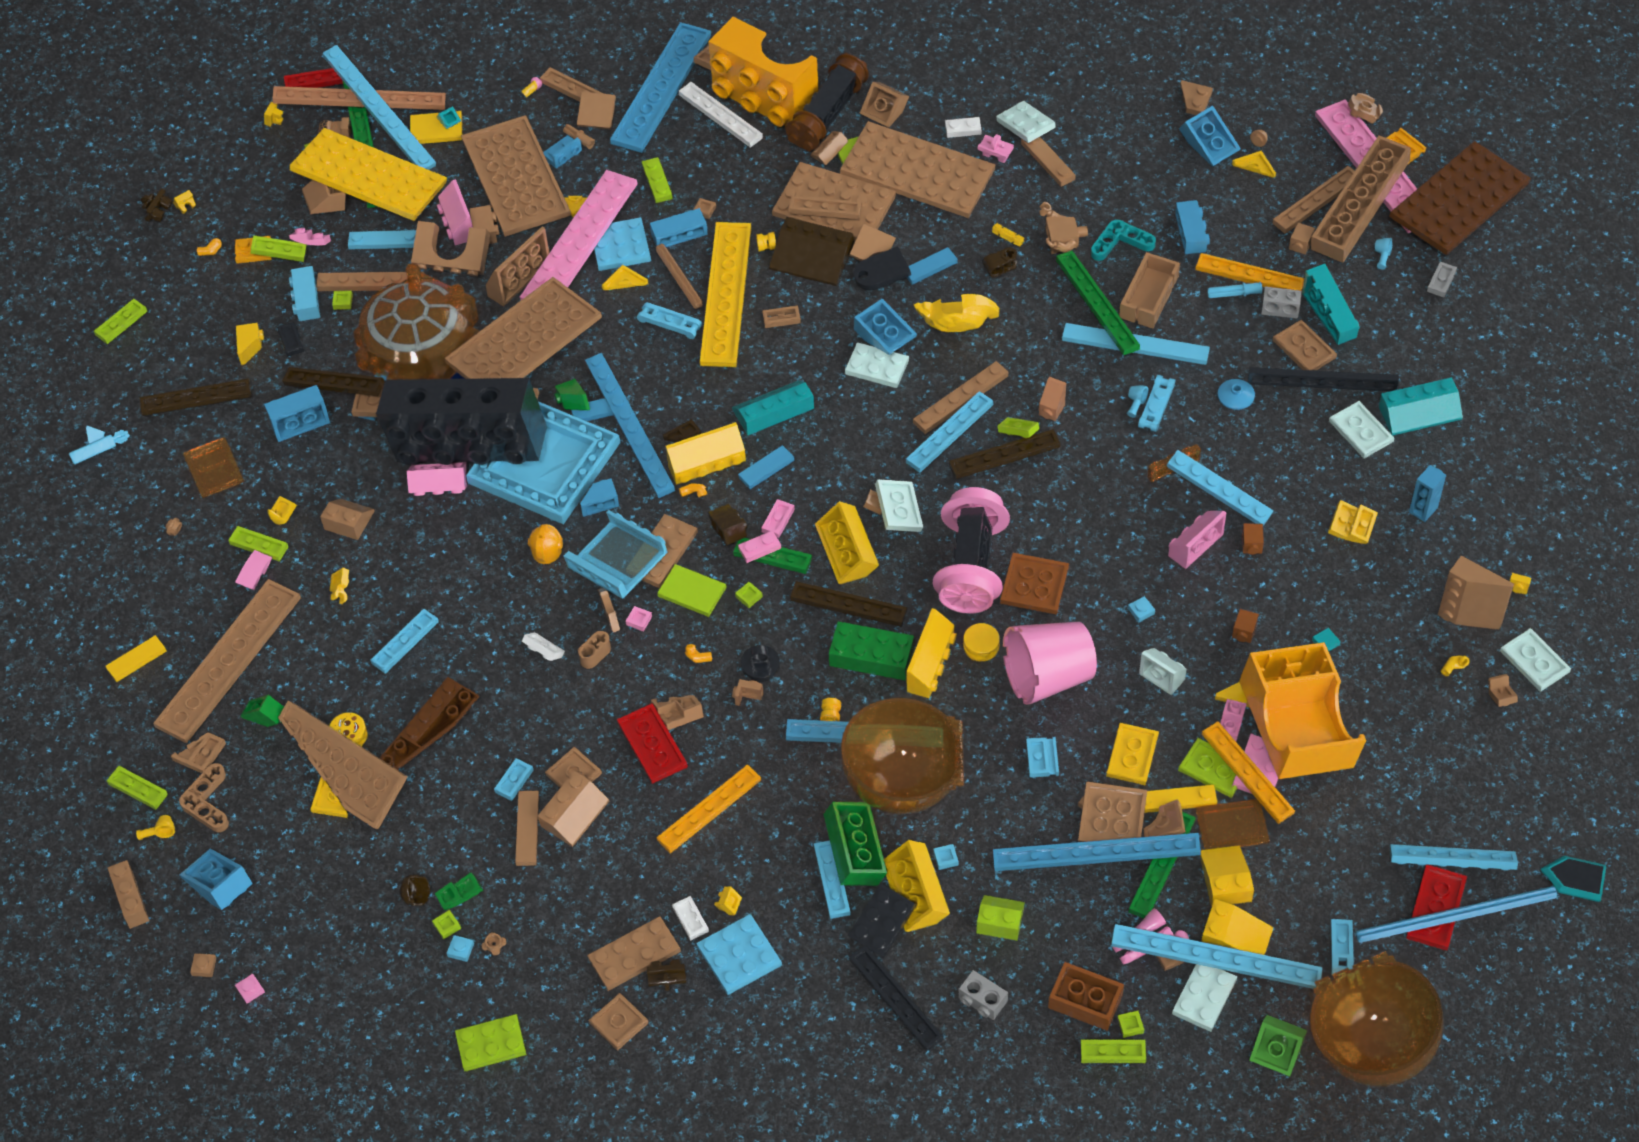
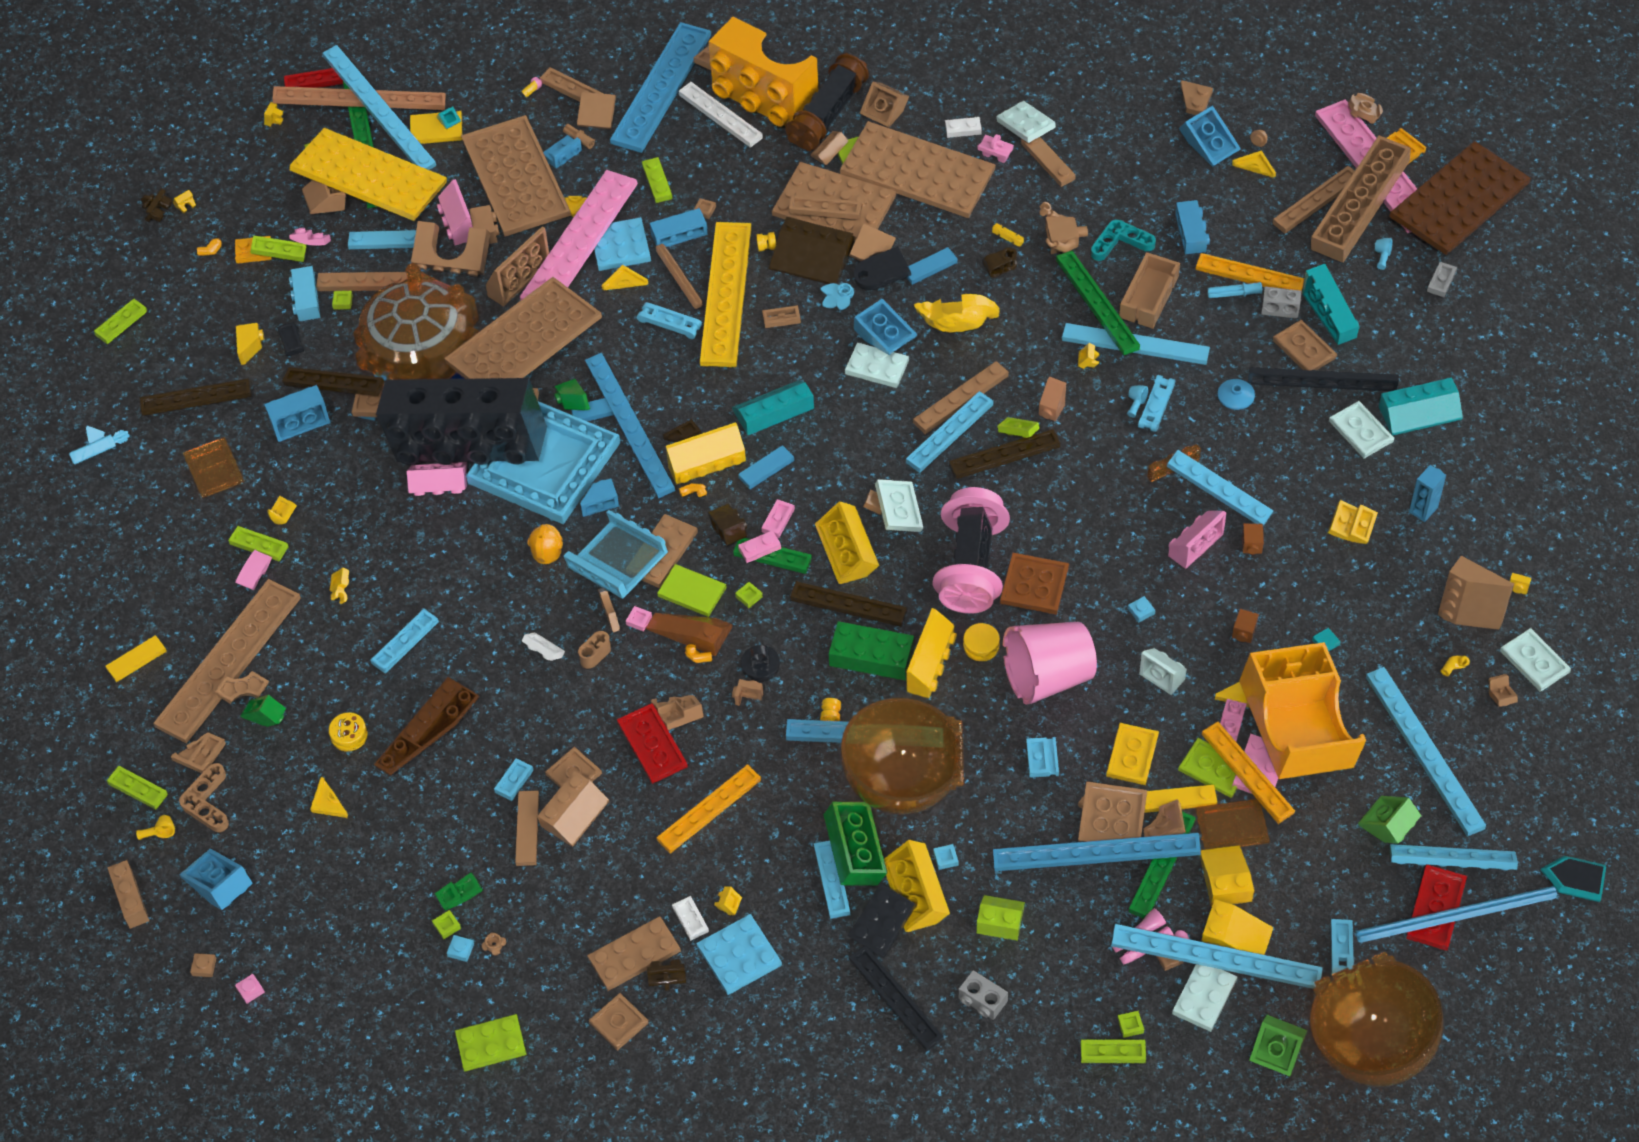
(173, 526): medium nougat plate -> none
(231, 689): none -> medium nougat tile
(341, 127): medium nougat leg -> none
(346, 518): medium nougat slope -> none
(355, 775): medium nougat wing -> none
(415, 890): dark brown hair -> none
(703, 632): none -> dark orange wedge
(837, 295): none -> medium azure plate
(1086, 996): dark orange brick -> none
(1087, 356): none -> yellow tile
(1301, 238): medium nougat brick -> none
(1390, 818): none -> bright green slope
(1426, 752): none -> medium azure plate

